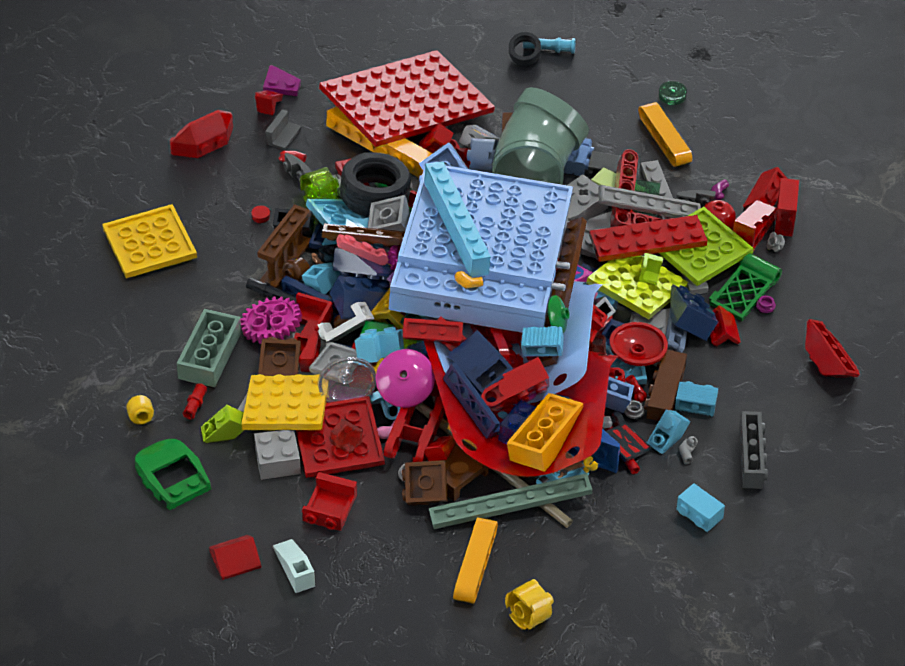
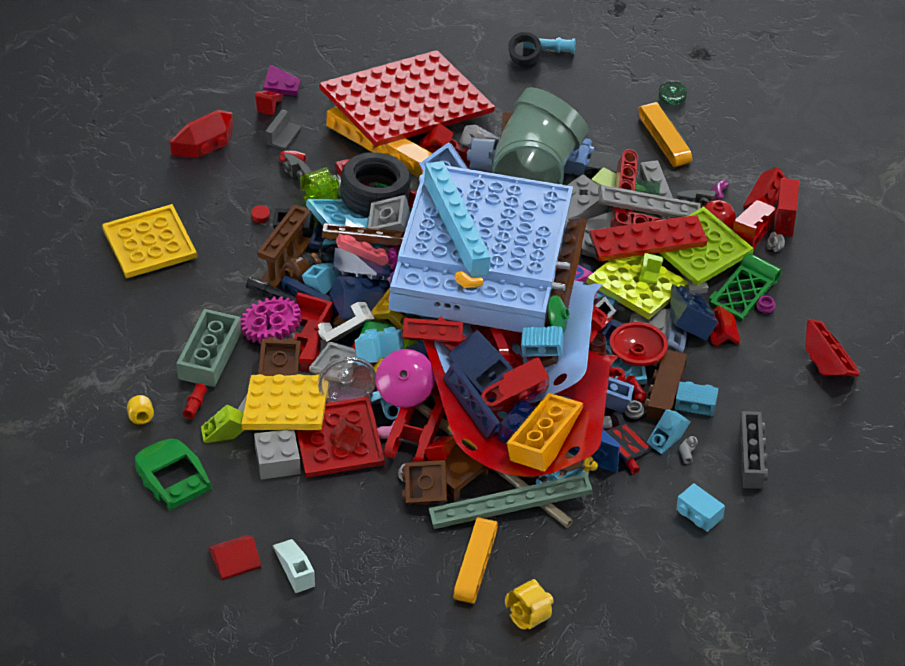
(330, 501): red panel -> none

